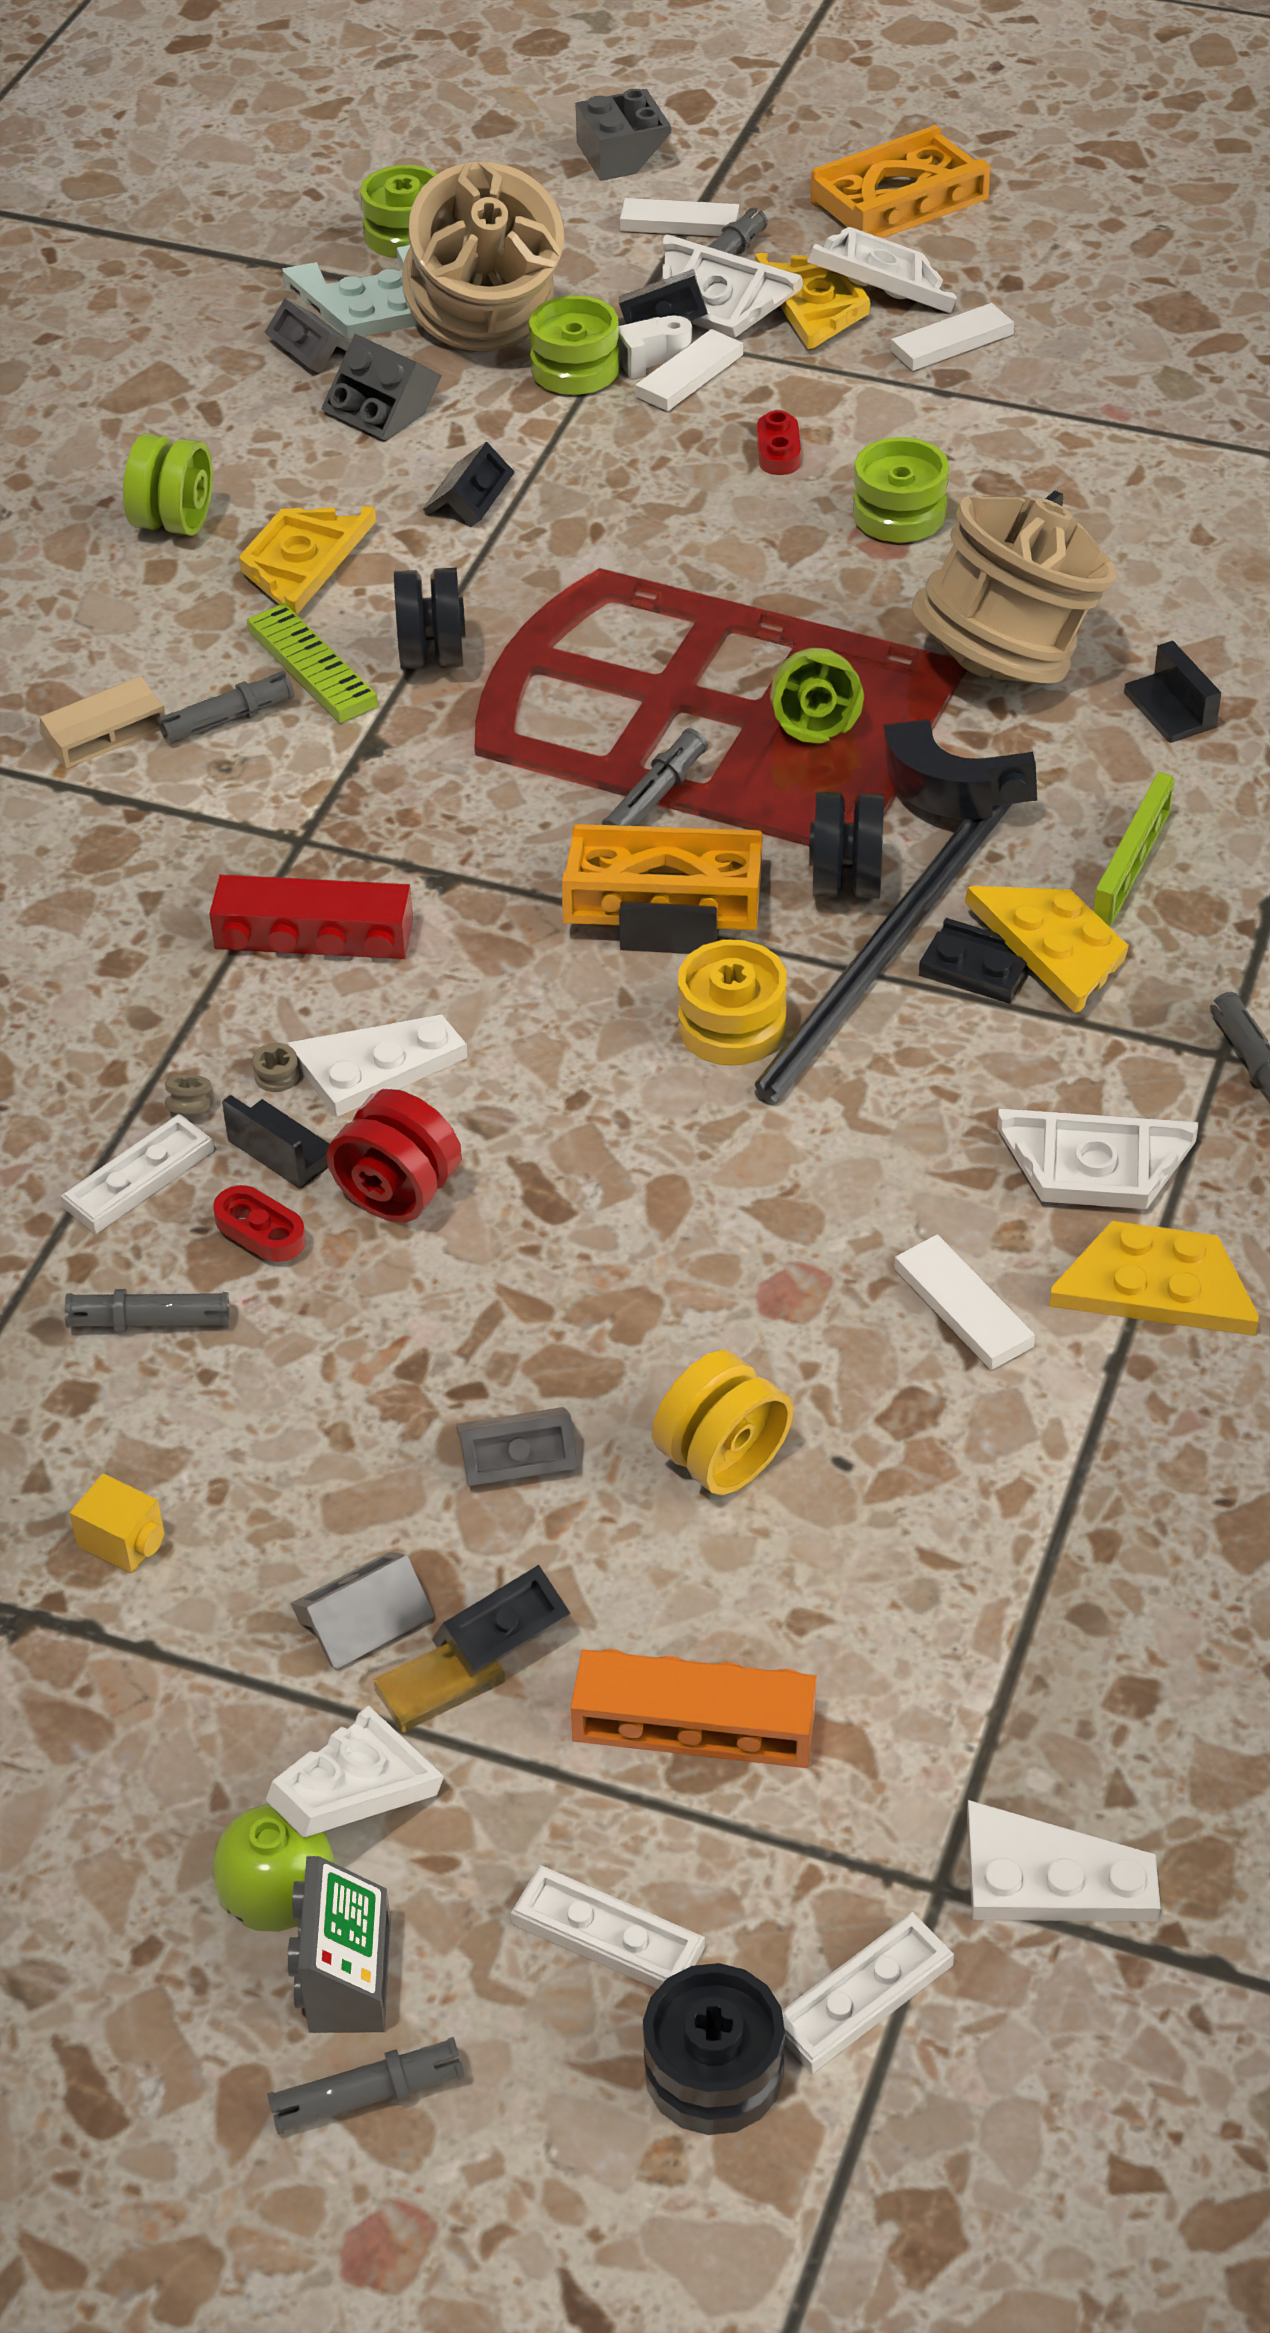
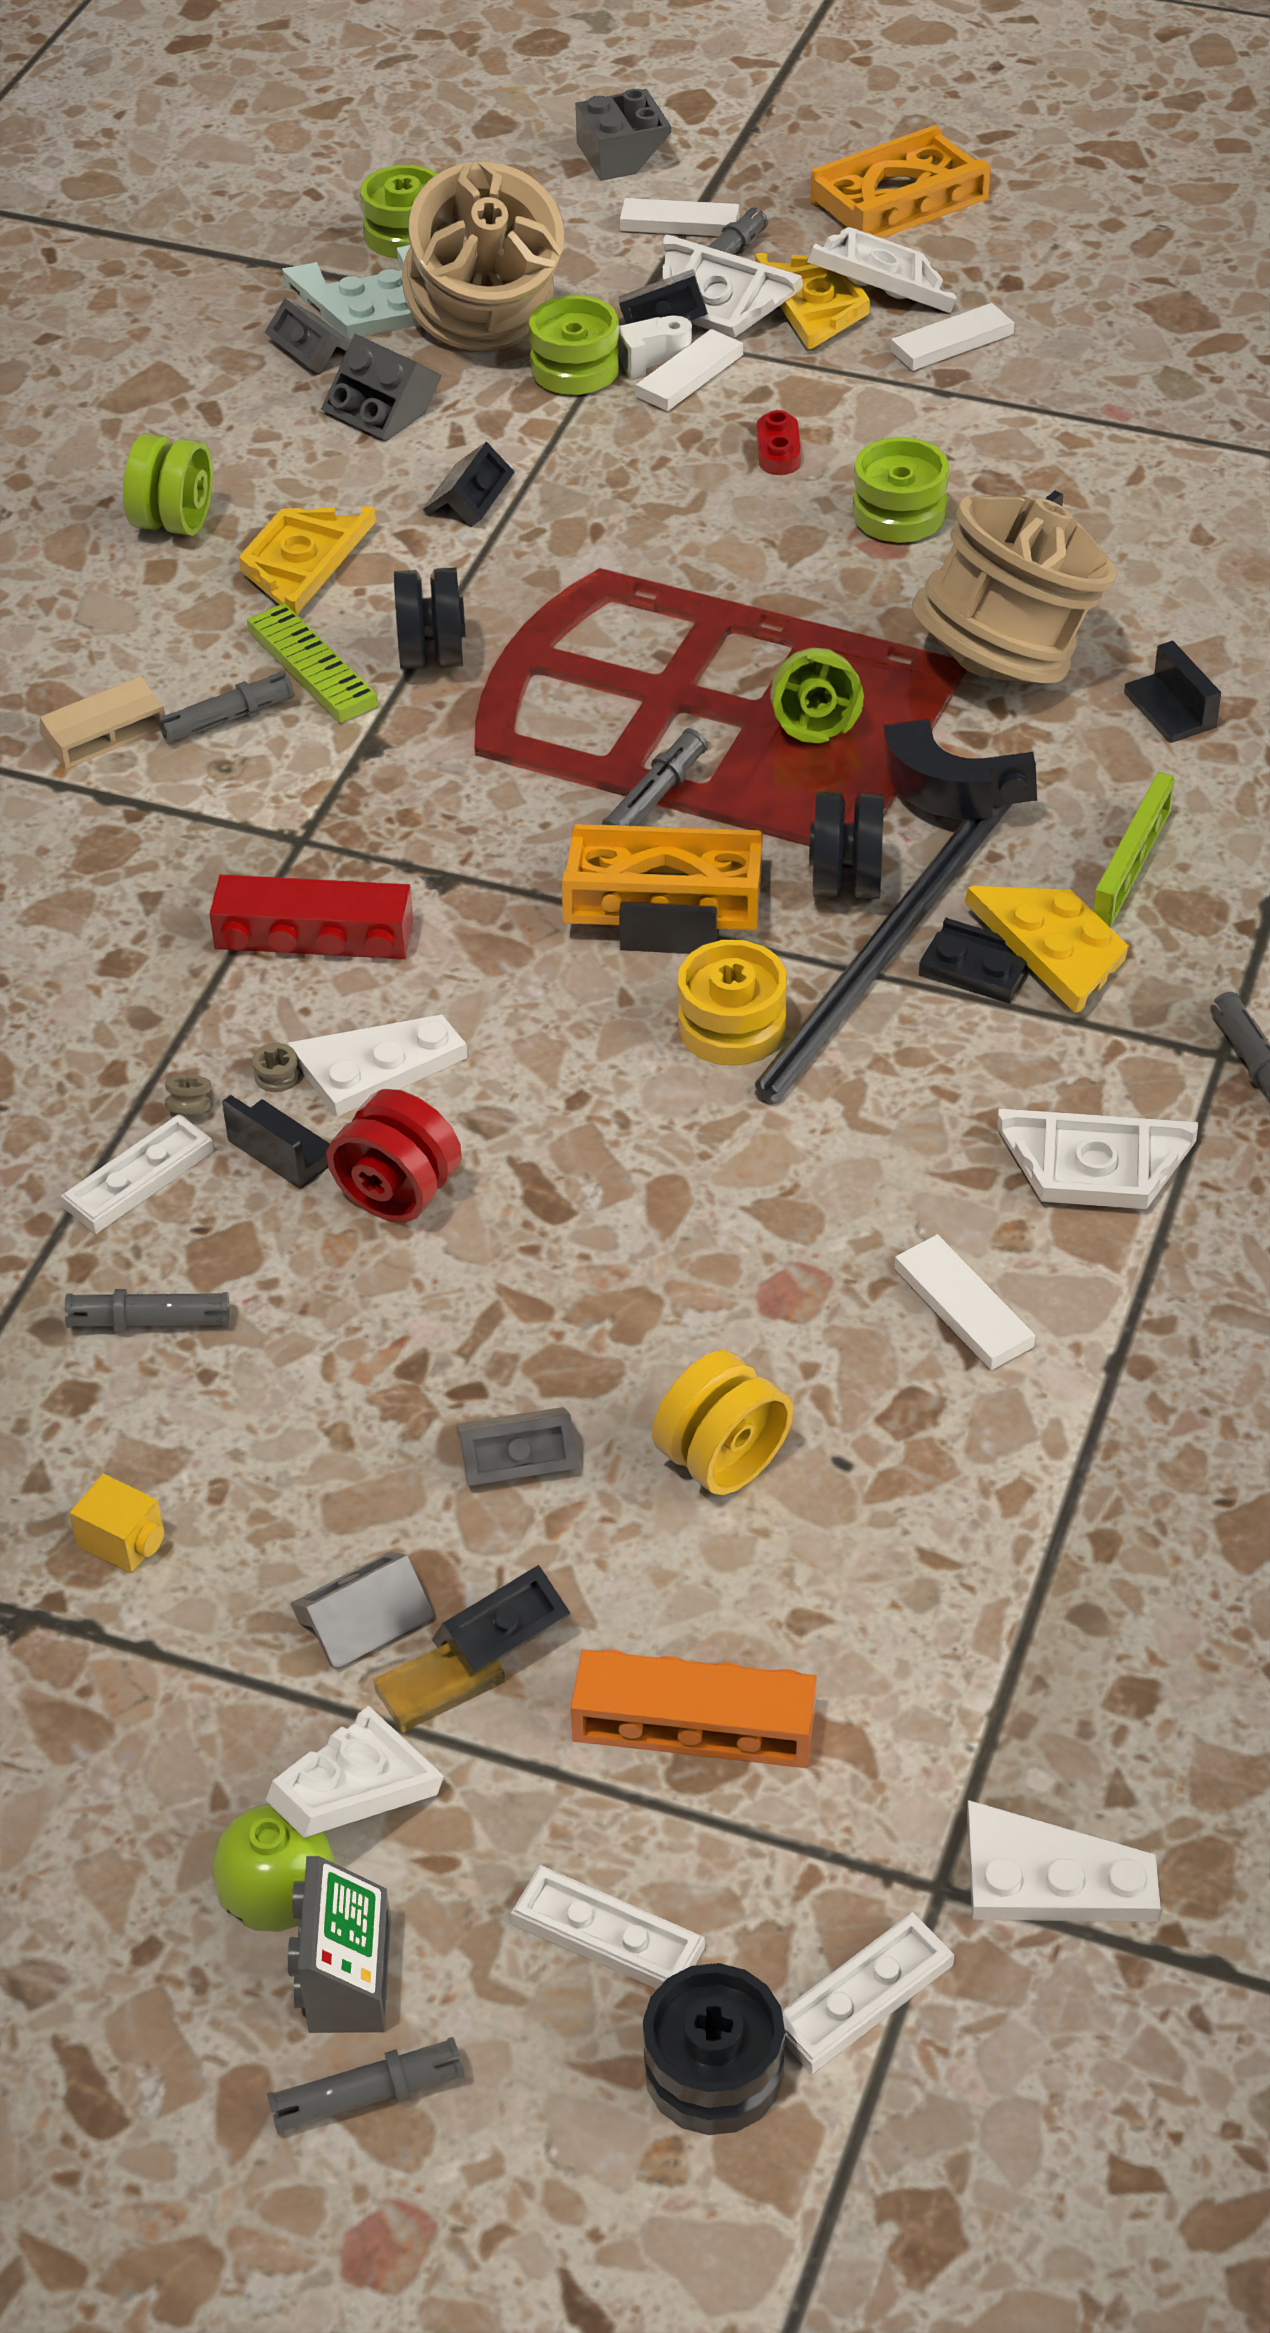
(267, 1225): red plate -> none
(1158, 1278): yellow wing -> none

